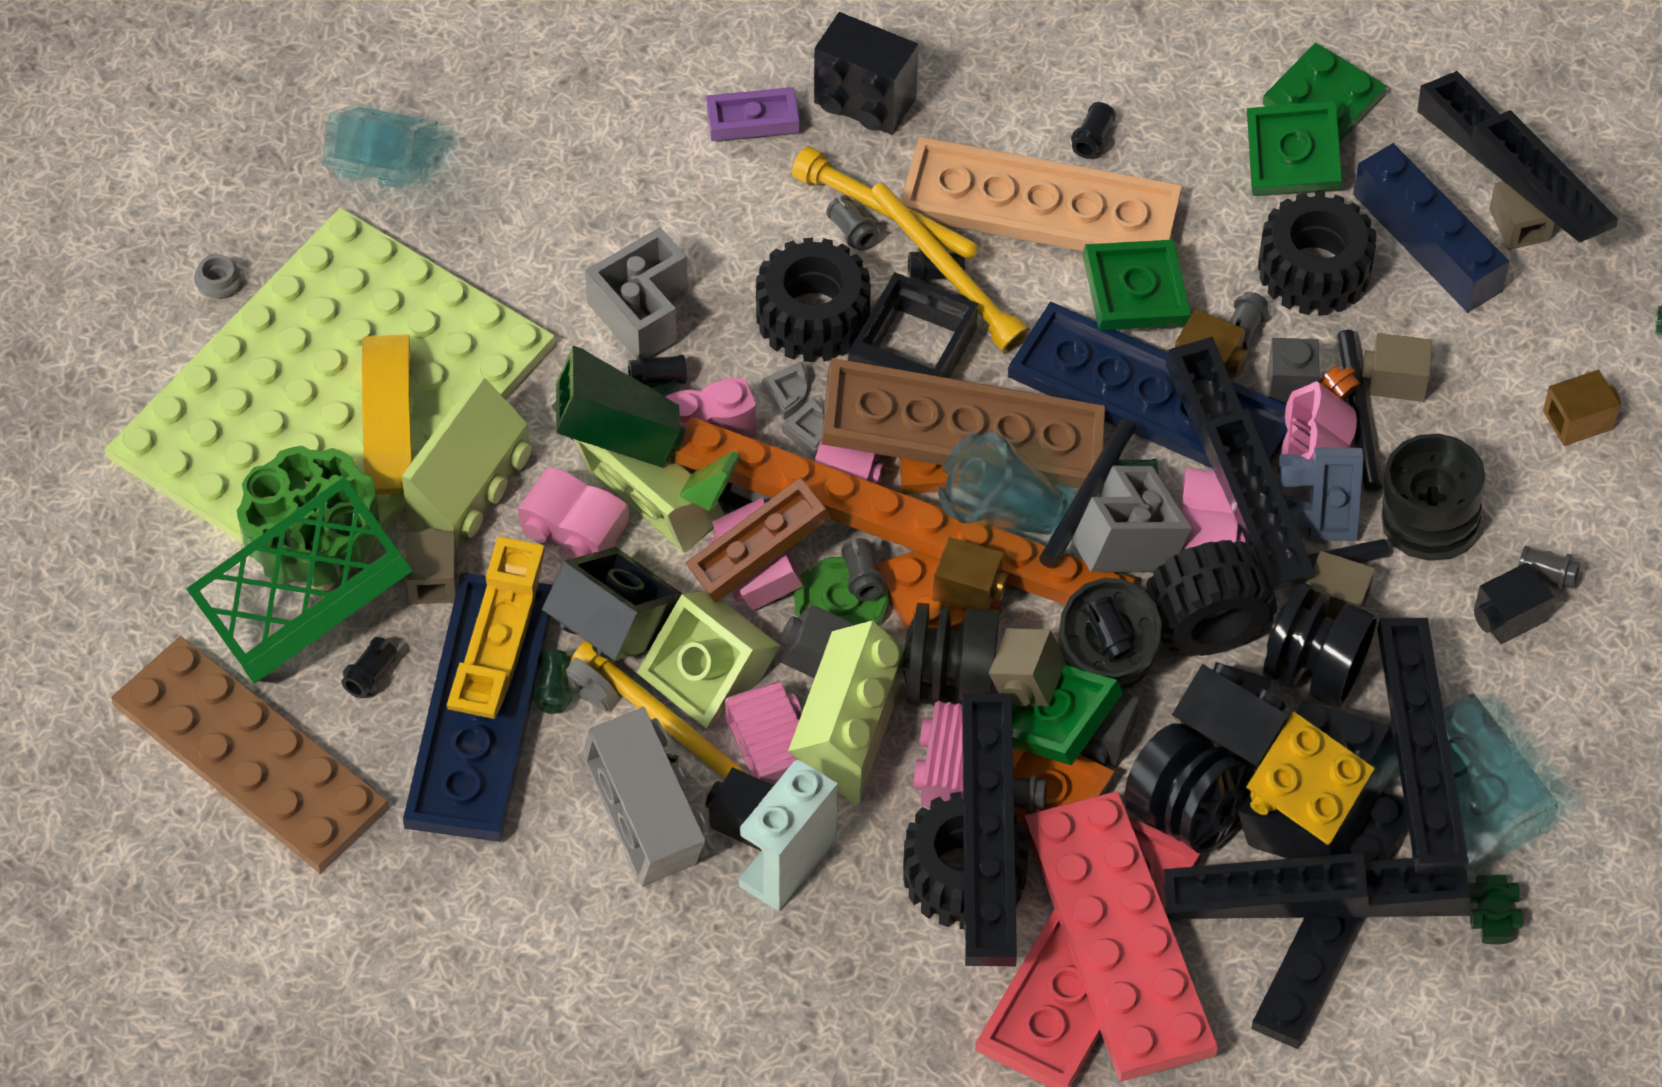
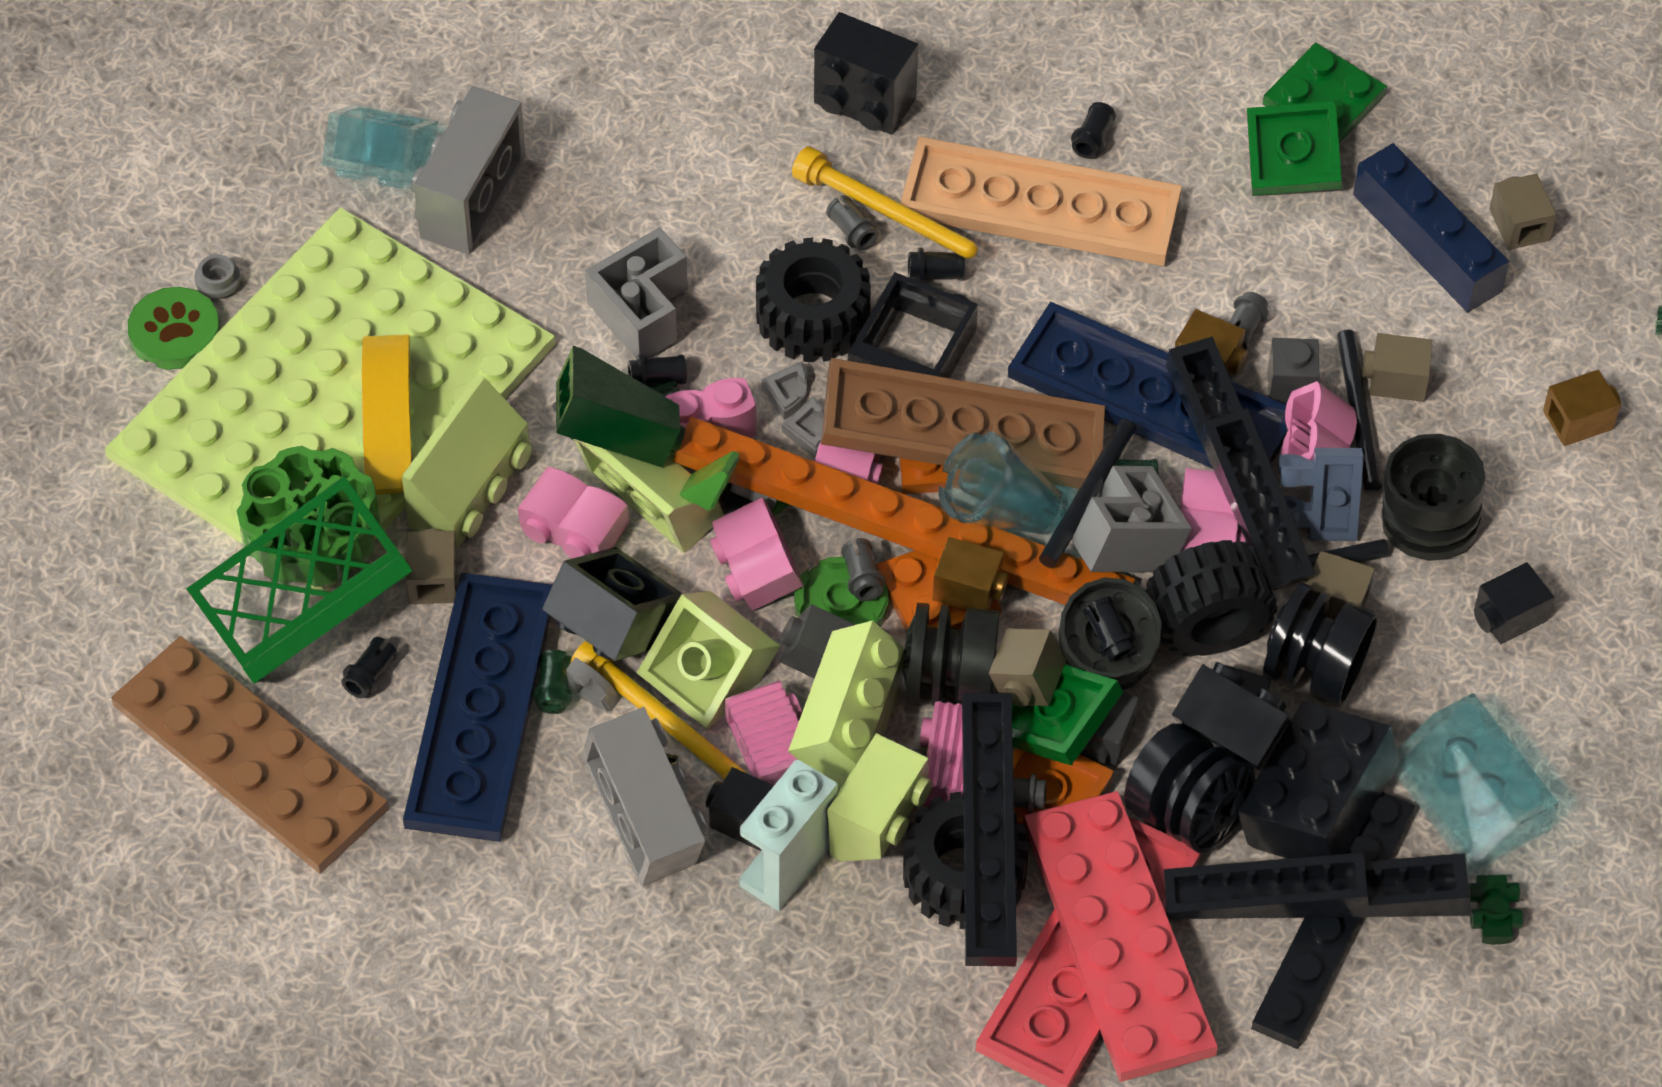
(172, 326): none -> bright green tile
(469, 169): none -> light grey brick
(499, 628): yellow slope -> none
(752, 114): medium lavender plate -> none
(758, 540): dark orange plate -> none
(877, 800): none -> yellowish green slope
(1005, 329): yellow piece -> none
(1136, 284): green plate -> none
(1308, 779): yellow hinge -> none
(1311, 280): black tyre -> none
(1340, 381): orange plate -> none
(1422, 746): black plate -> none
(1514, 155): black slope -> none
(1552, 567): dark grey pin -> none

